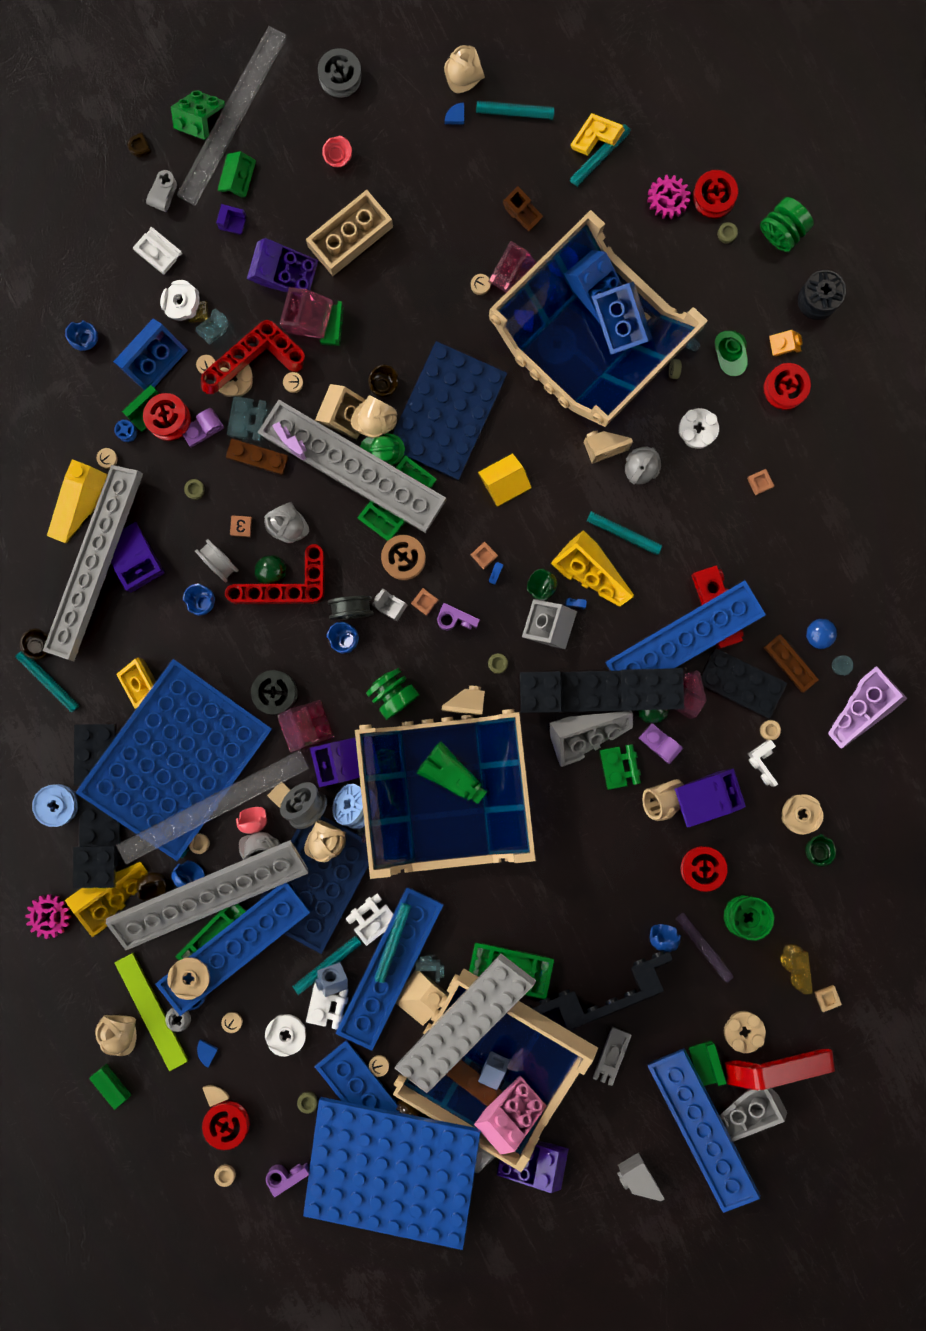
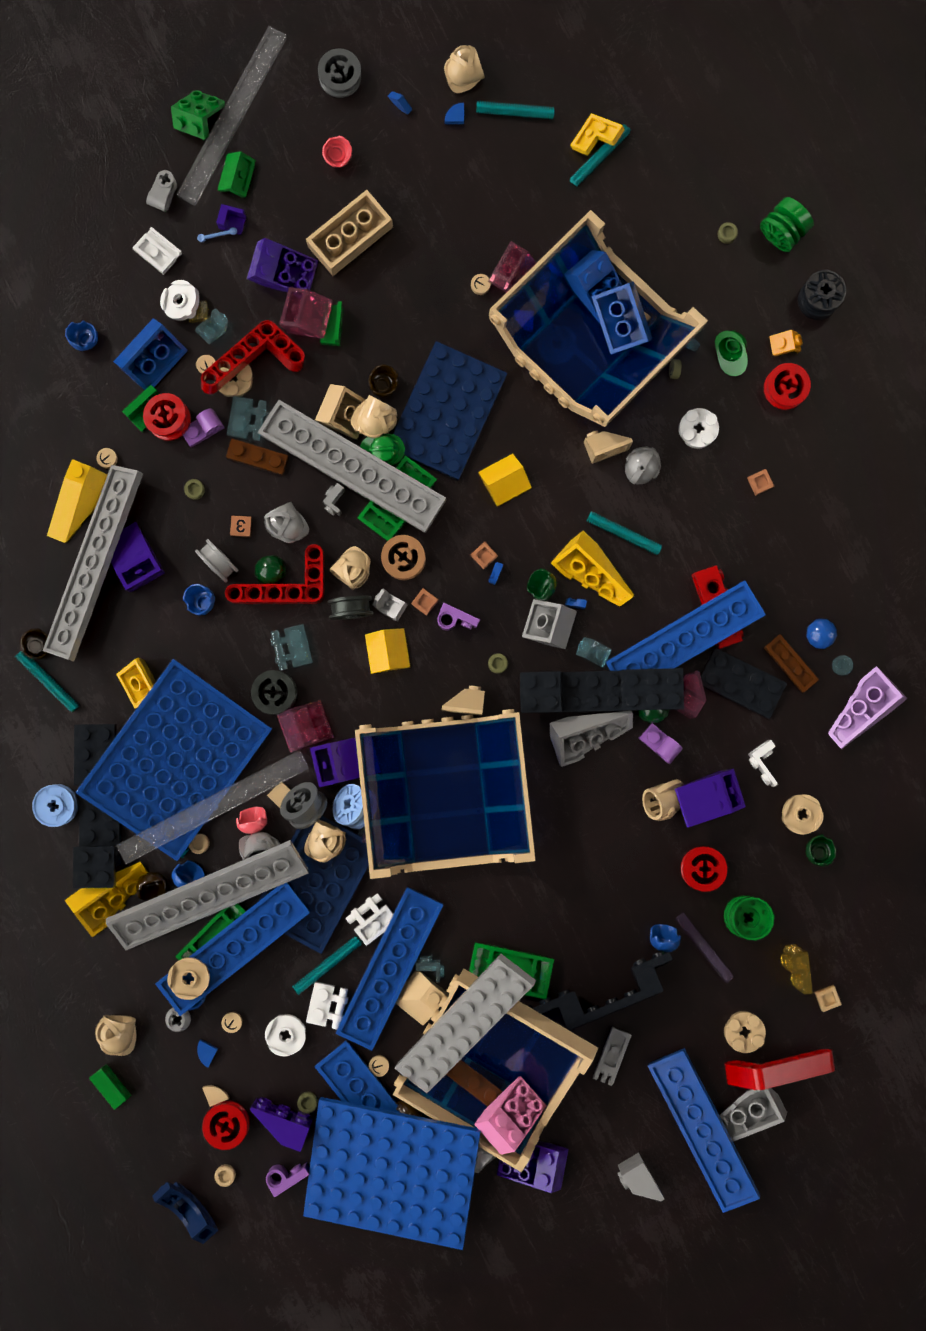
(42, 911): dark pink gear -> none
(122, 428): blue wheel -> none
(138, 145): dark brown tile -> none
(151, 1011): lime tile -> none
(188, 1209): none -> dark blue arch
(202, 238): none -> medium blue hinge
(285, 1125): none -> dark purple slope
(293, 382): tan tile -> none
(295, 446): lavender slope -> none
(297, 644): none -> clear light blue plate
(331, 972): sand blue brick -> none
(333, 495): none -> light grey bracket
(343, 637): blue hair -> none
(352, 567): none -> tan helmet
(387, 650): none -> yellow slope
(392, 693): green wheel -> none
(393, 943): teal axle -> none
(400, 102): none -> blue tile
(450, 773): green piece -> none
(493, 1070): sand blue brick -> none
(519, 206): reddish brown brick -> none
(593, 651): none -> clear light blue bracket
(614, 769): green plate -> none
(674, 190): dark pink gear -> none
(707, 1063): green panel -> none
(717, 182): red wheel -> none
(770, 730): tan tile -> none

